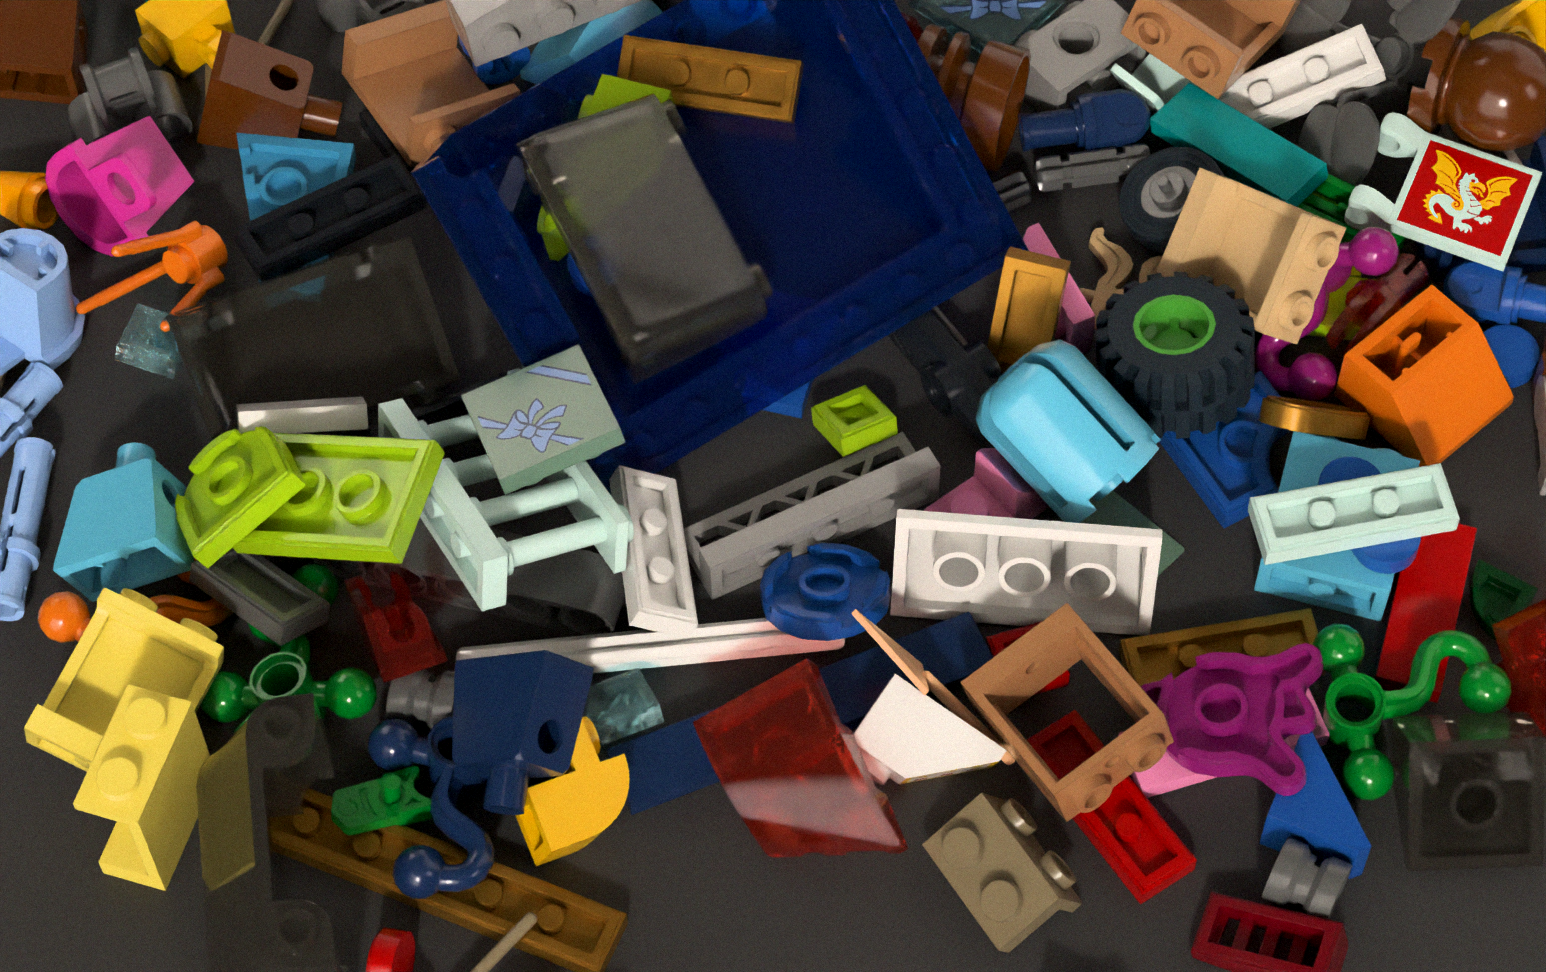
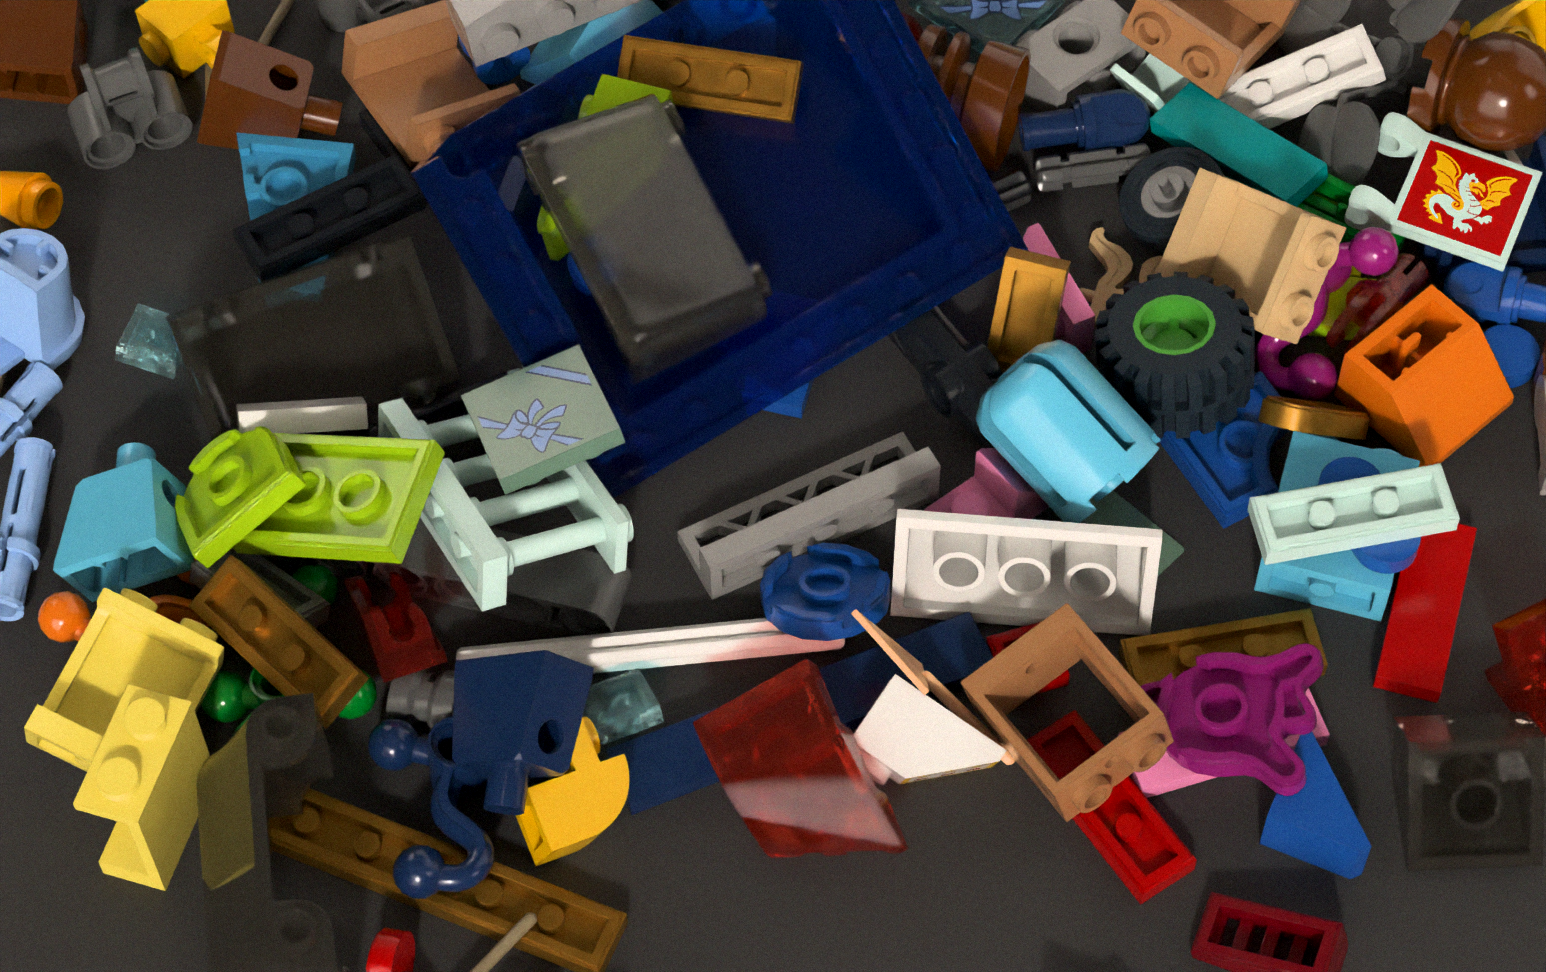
(116, 184): dark pink container -> none
(192, 257): orange plant -> none
(277, 639): none -> pearl gold tile
(381, 803): green piece -> none
(657, 562): white tile -> none
(854, 420): lime tile -> none
(1002, 869): dark tan bracket -> none
(1304, 880): dark grey wheel -> none
(1366, 770): green piece -> none
(1497, 595): dark green tile -> none

